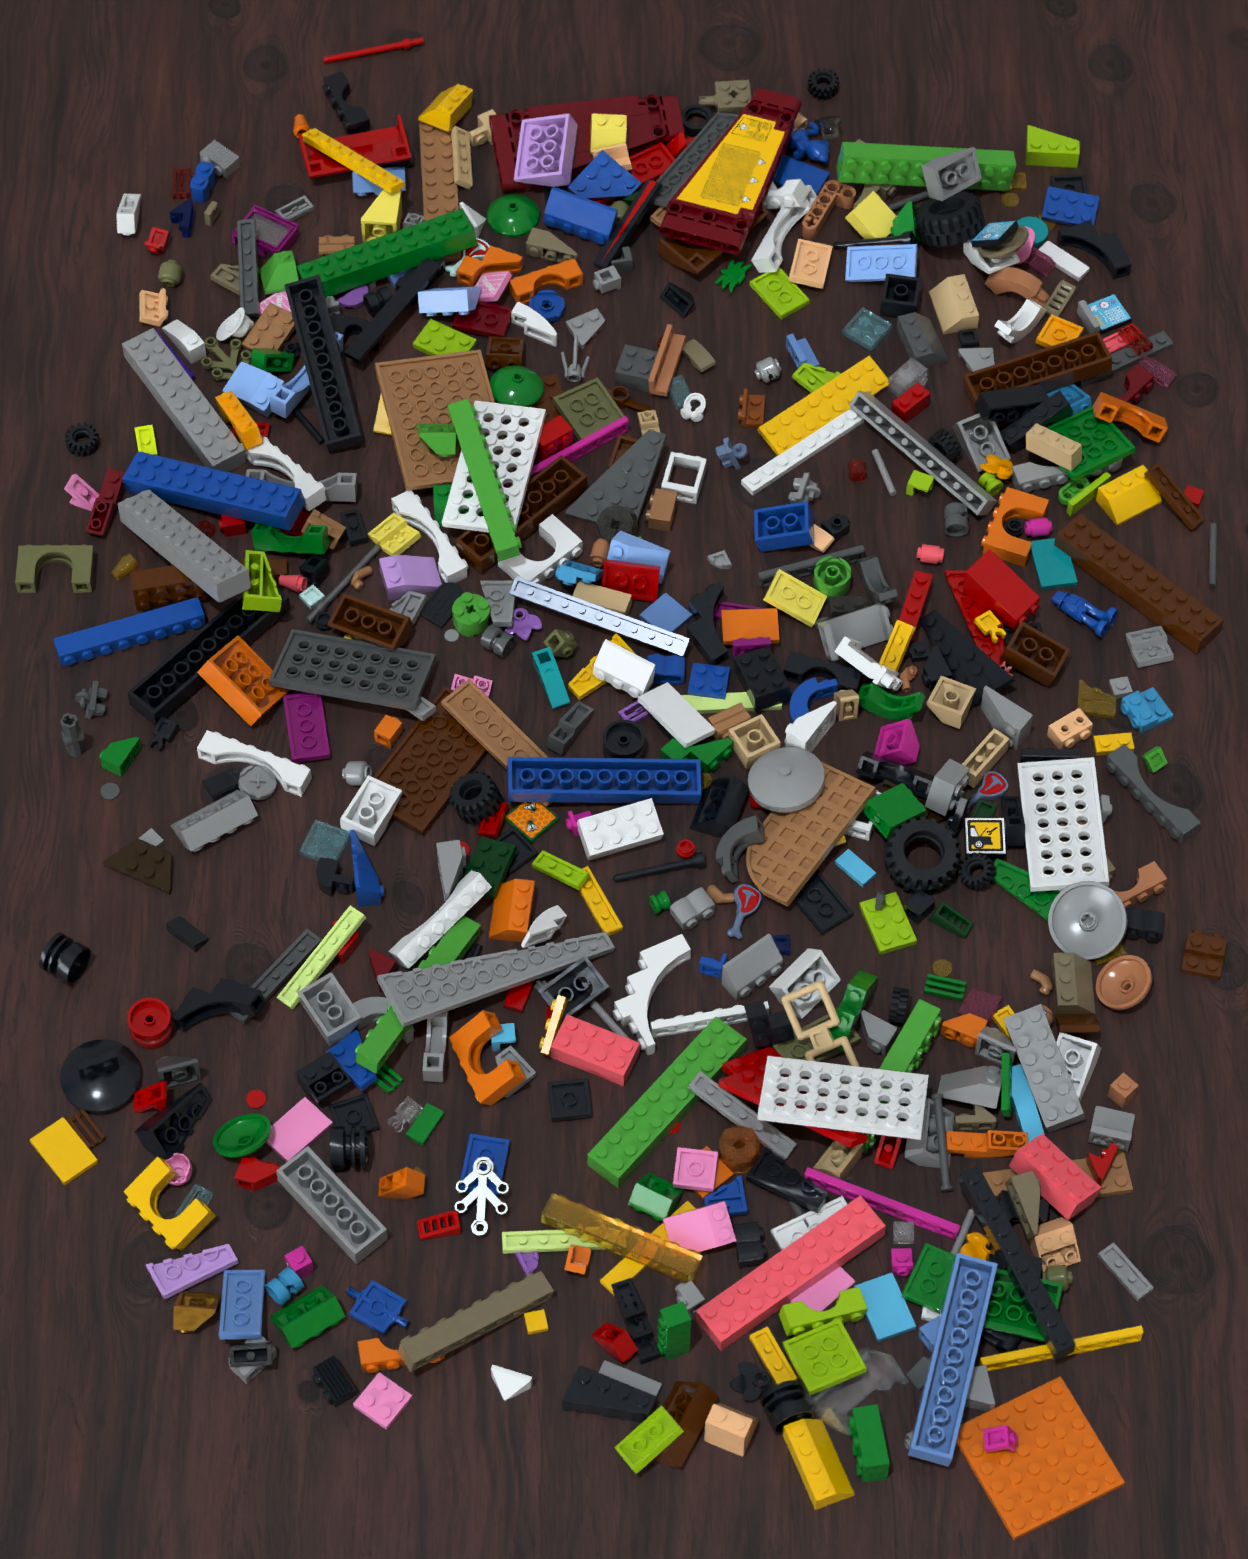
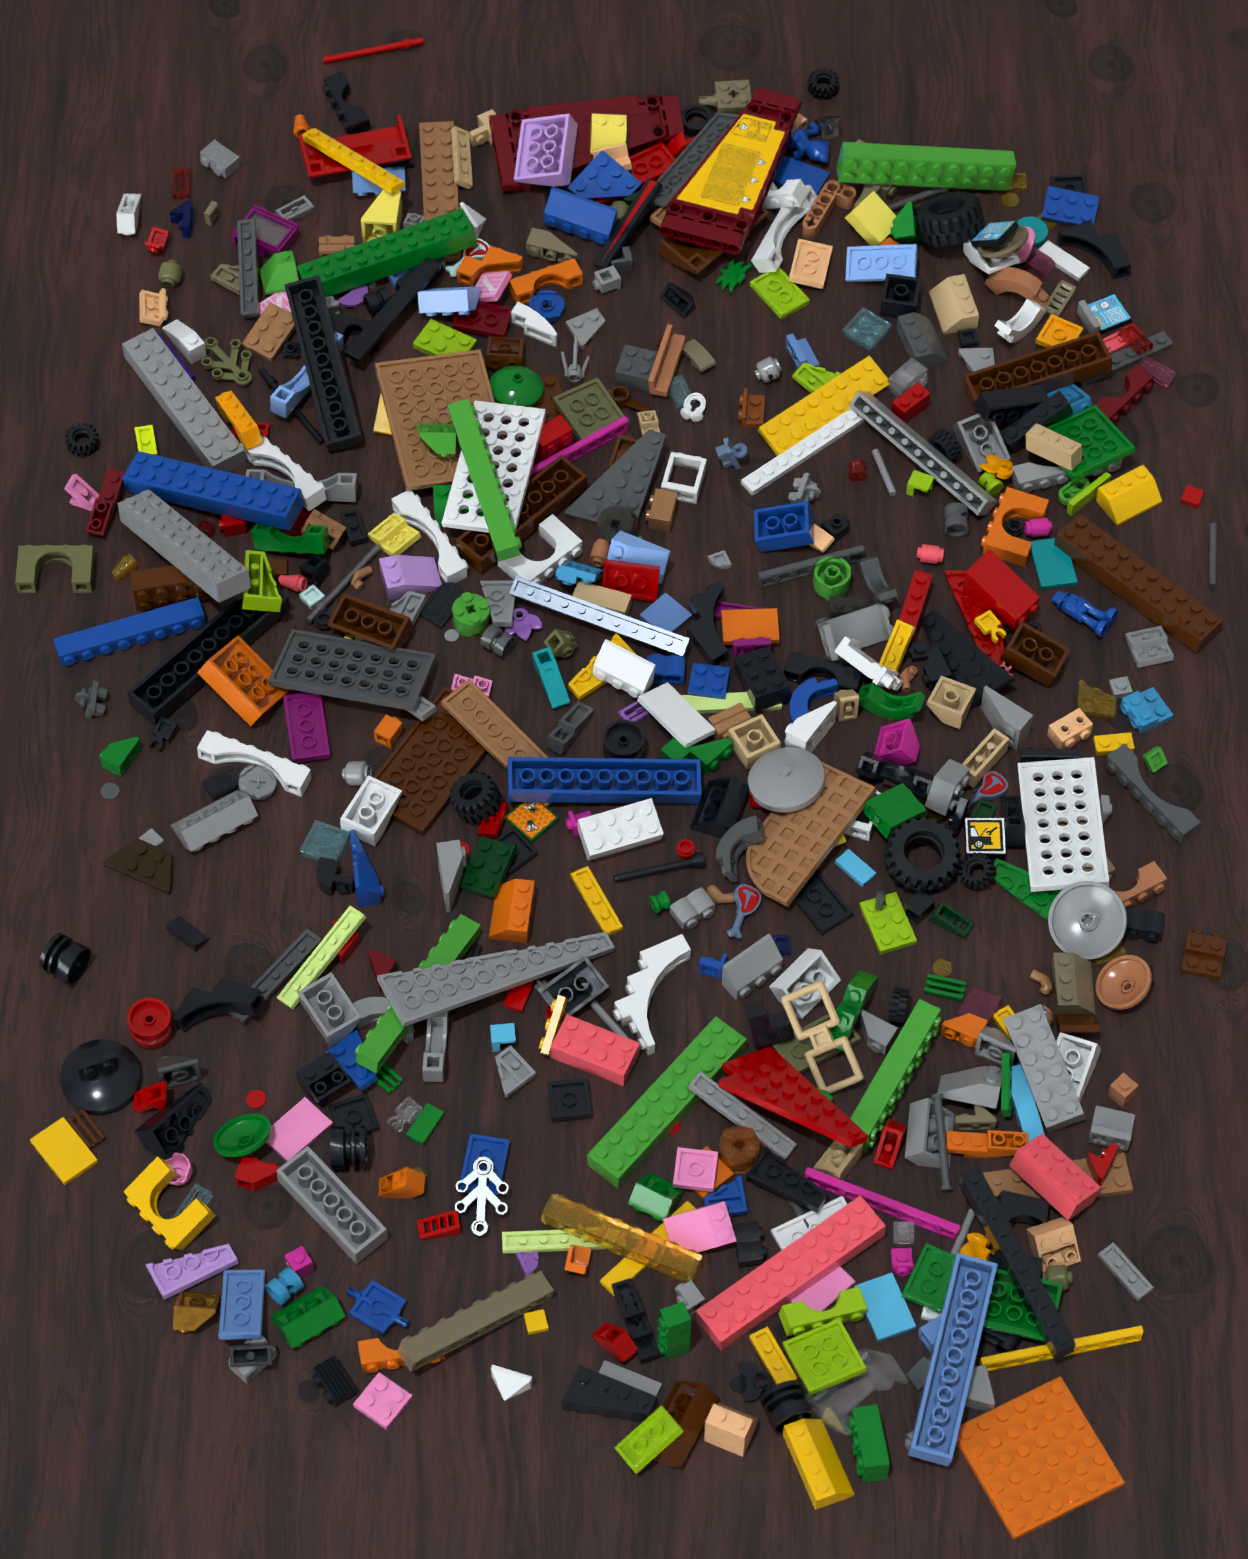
(72, 735): dark grey piece -> none
(202, 182): blue brick -> none
(235, 325): white piece -> none
(253, 387): light blue slope -> none
(271, 359): green slope -> none
(448, 107): yellow slope -> none
(463, 897): white arch -> none
(468, 1045): orange arch -> none
(513, 215): green dish -> none
(544, 926): white slope -> none
(560, 870): lime tile -> none
(698, 1020): white plate -> none
(706, 780): clear yellow piece -> none
(795, 598): light yellow plate -> none
(852, 1105): white piece -> none
(906, 238): black piece -> none
(951, 173): light grey slope -> none
(1000, 1438): dark pink bracket -> none
(1025, 1195): dark tan slope -> none
(1050, 149): lime wedge -> none
(1113, 409): orange arch -> none
(1174, 496): reddish brown plate -> none

